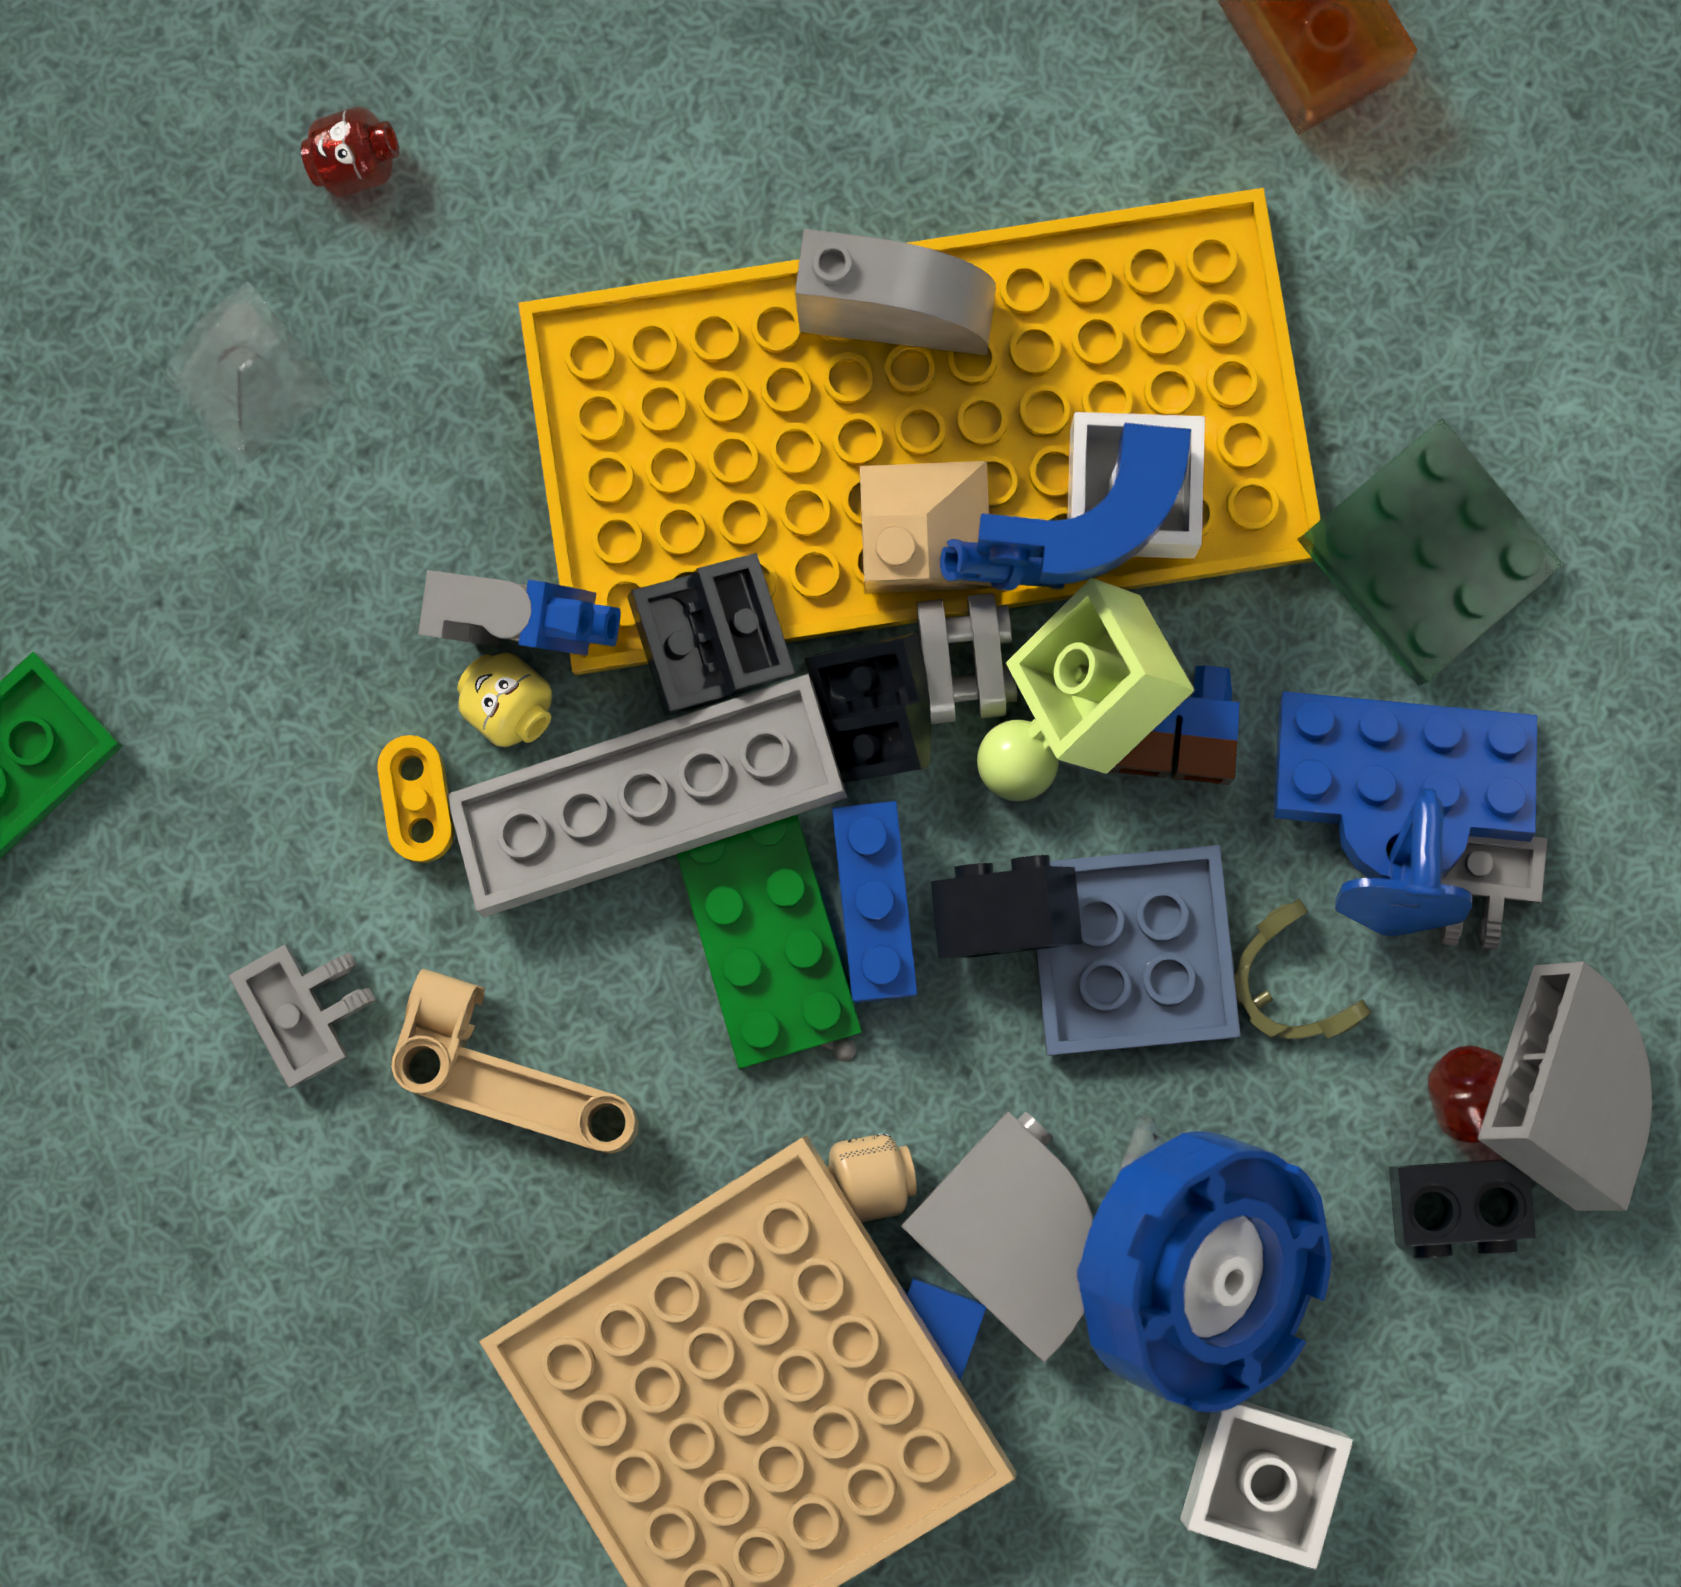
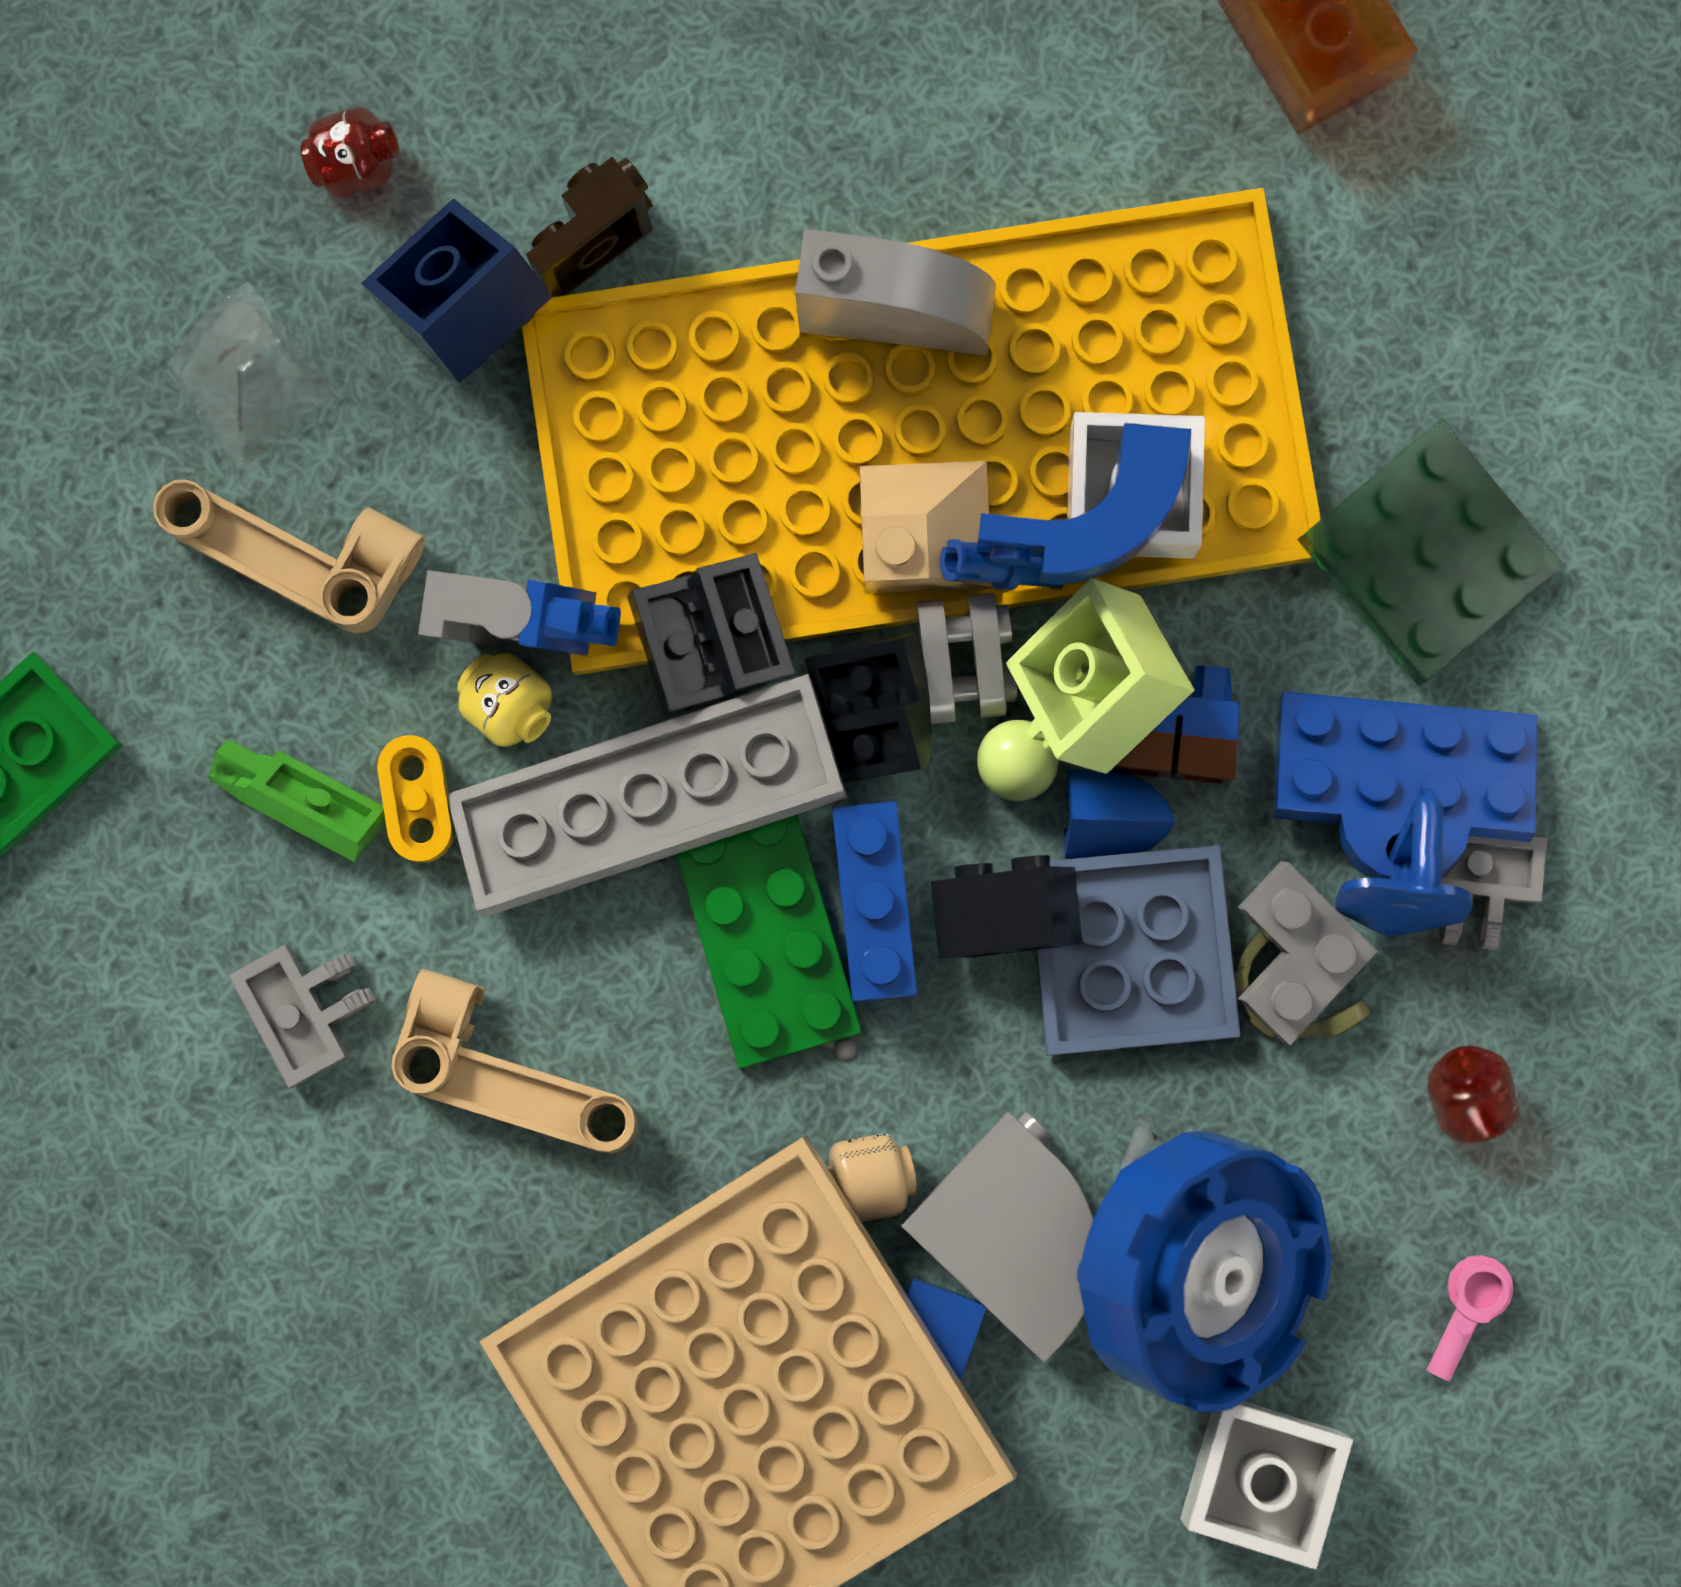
(299, 798): none -> bright green hinge
(374, 557): none -> tan piece
(457, 290): none -> dark blue brick
(605, 220): none -> dark brown plate
(1113, 815): none -> blue brick
(1316, 955): none -> light grey plate
(1461, 1189): black brick -> none
(1479, 1291): none -> bright pink plate
(1573, 1090): light grey brick -> none

